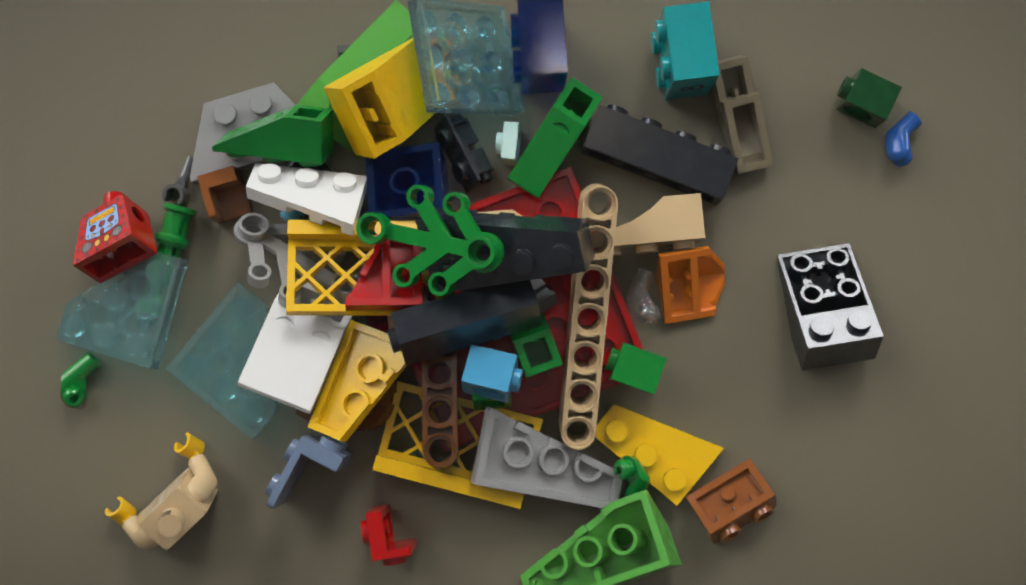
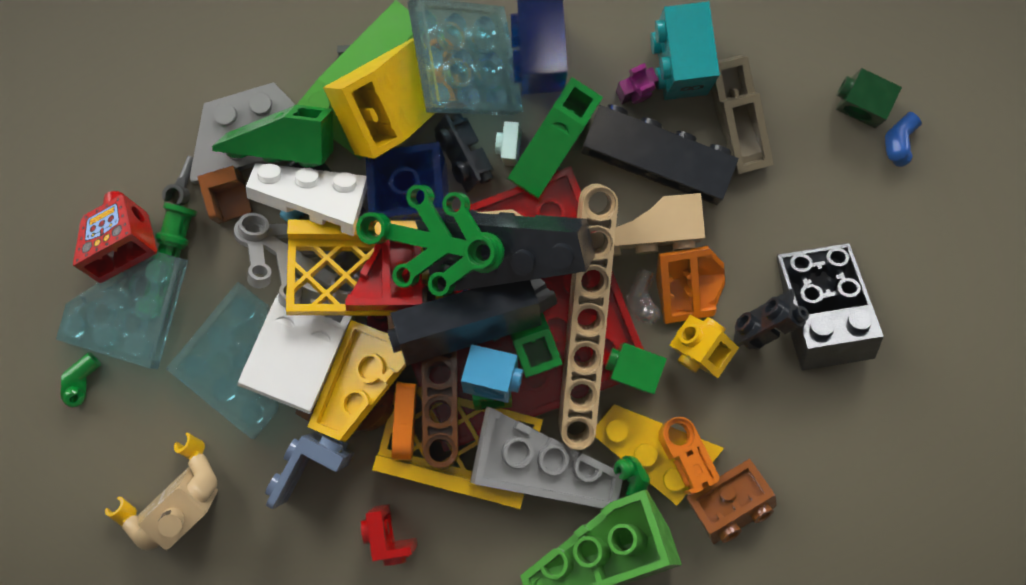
(404, 421): none -> orange piece
(638, 85): none -> magenta plate
(690, 458): none -> orange piece
(703, 346): none -> yellow brick
(758, 326): none -> black hinge

